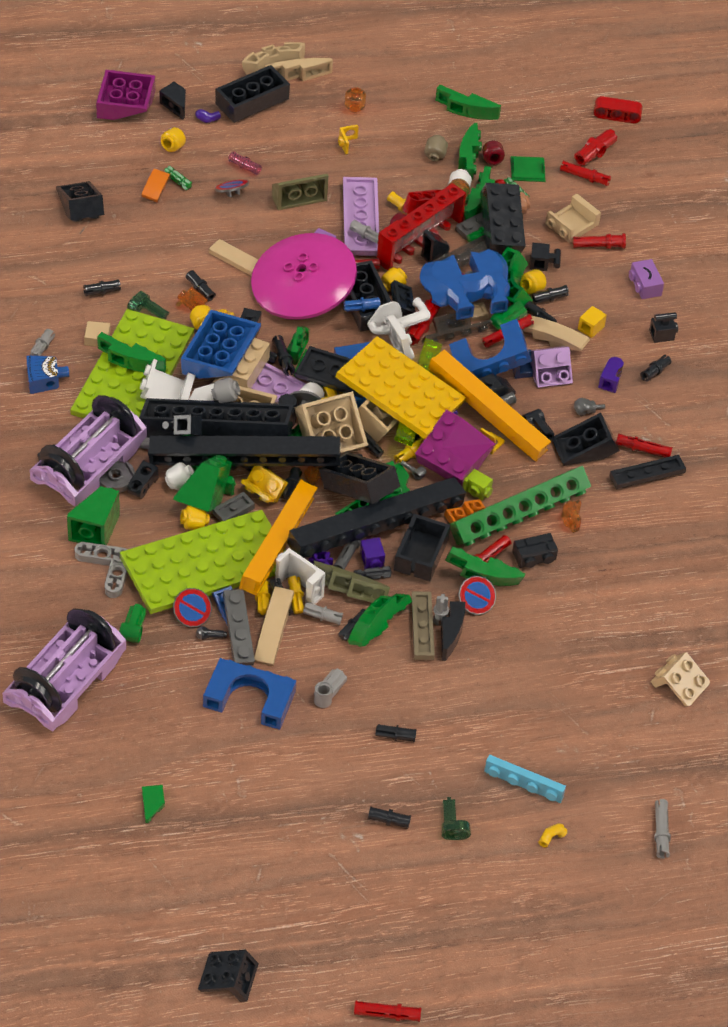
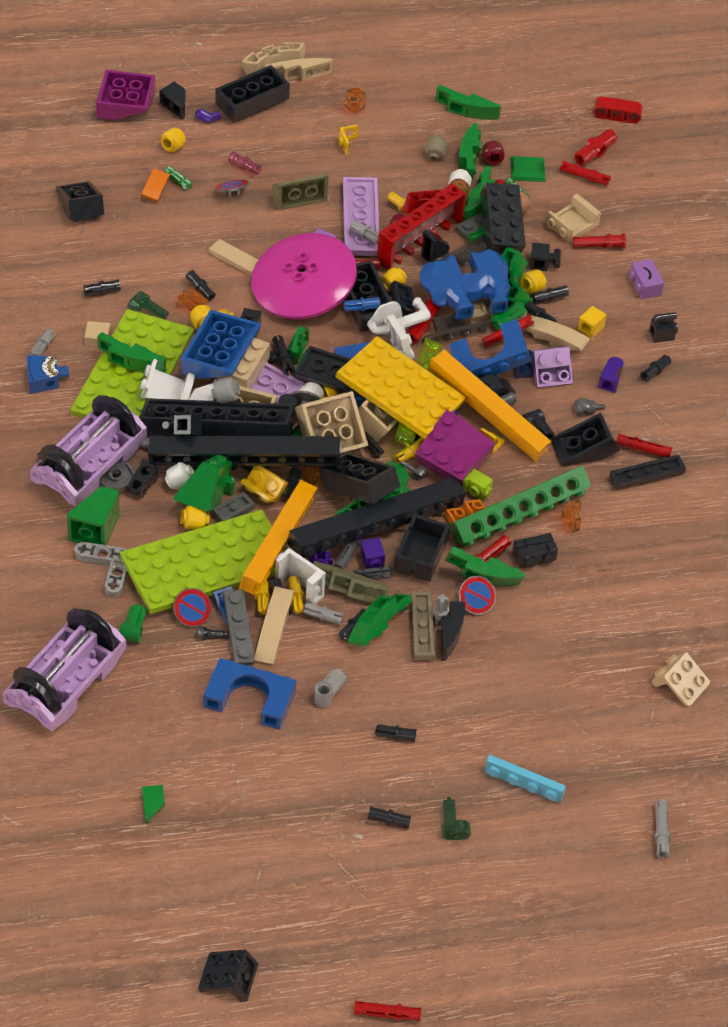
(557, 829): yellow arm -> none

